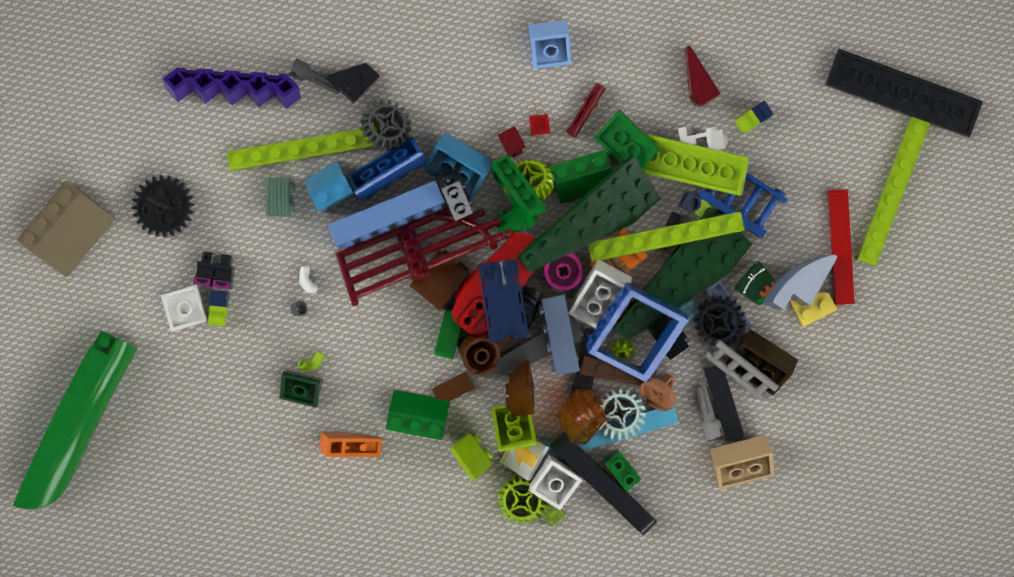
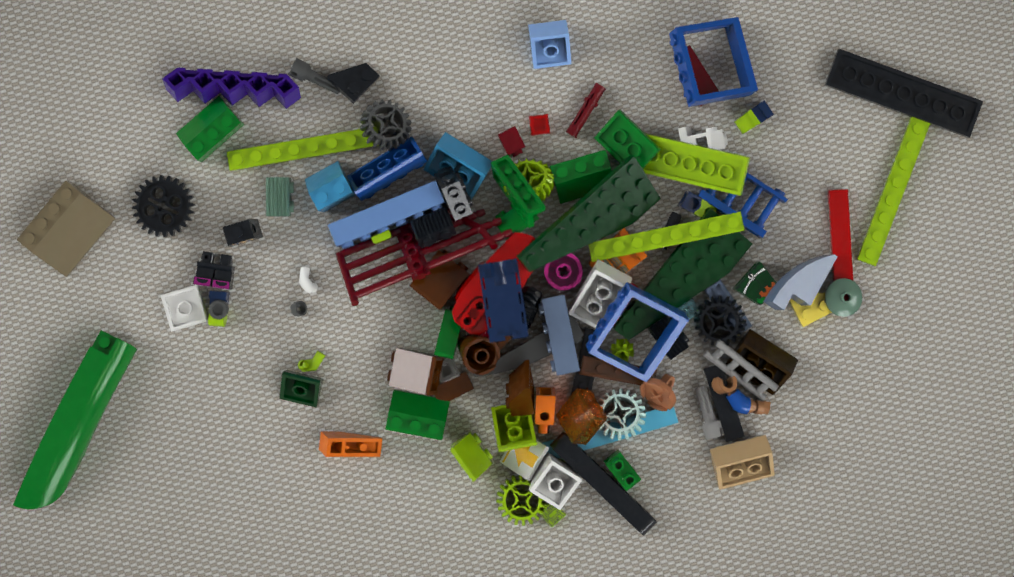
(209, 129): none -> green slope
(218, 309): none -> dark grey tile
(242, 232): none -> black torso
(381, 237): none -> lime tile
(415, 371): none -> slope
(433, 227): none -> black brick
(449, 370): none -> light grey plate
(544, 403): none -> orange torso
(738, 401): none -> medium nougat piece
(740, 57): none -> blue window
(835, 297): none -> sand green dish

